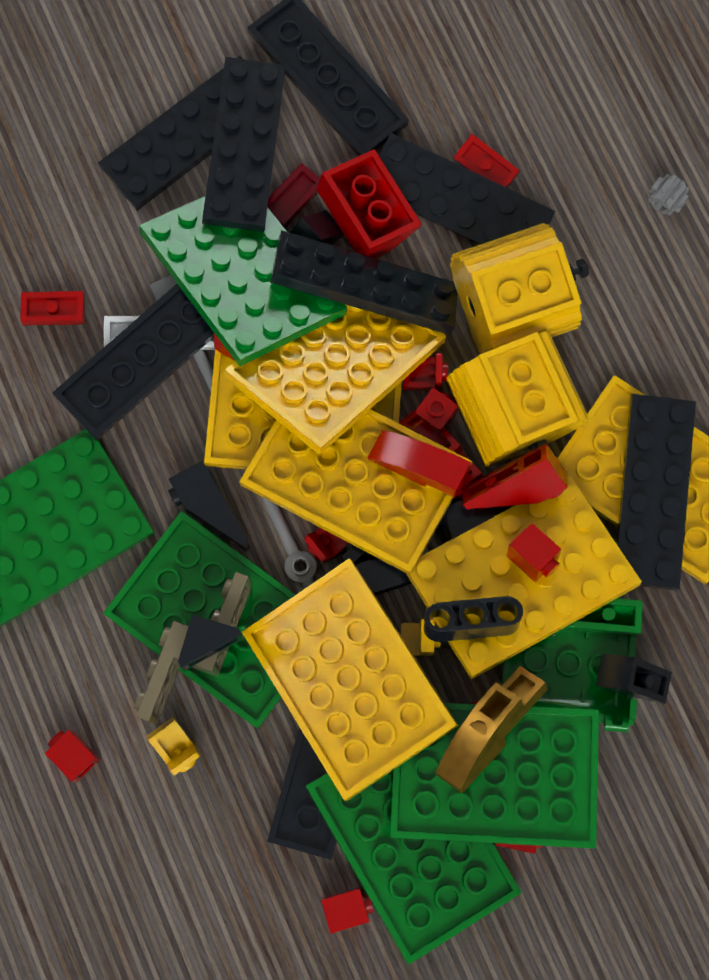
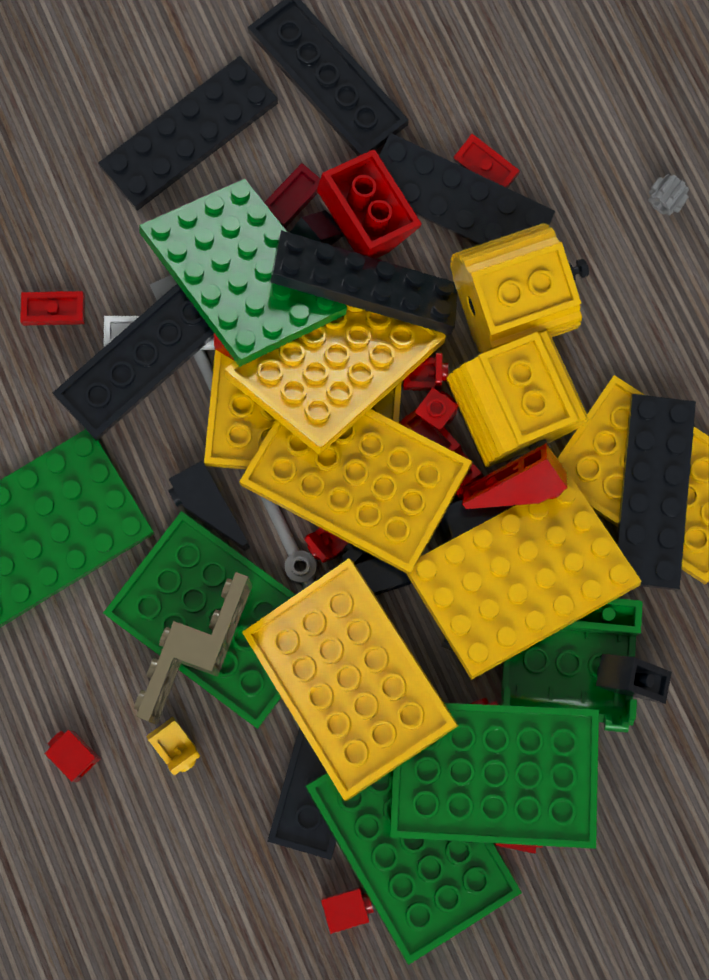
(206, 639): black slope -> none
(244, 144): black plate -> none
(417, 640): yellow bracket -> none
(420, 462): red slope -> none
(485, 608): black beam -> none
(486, 726): pearl gold slope -> none
(534, 553): red brick -> none

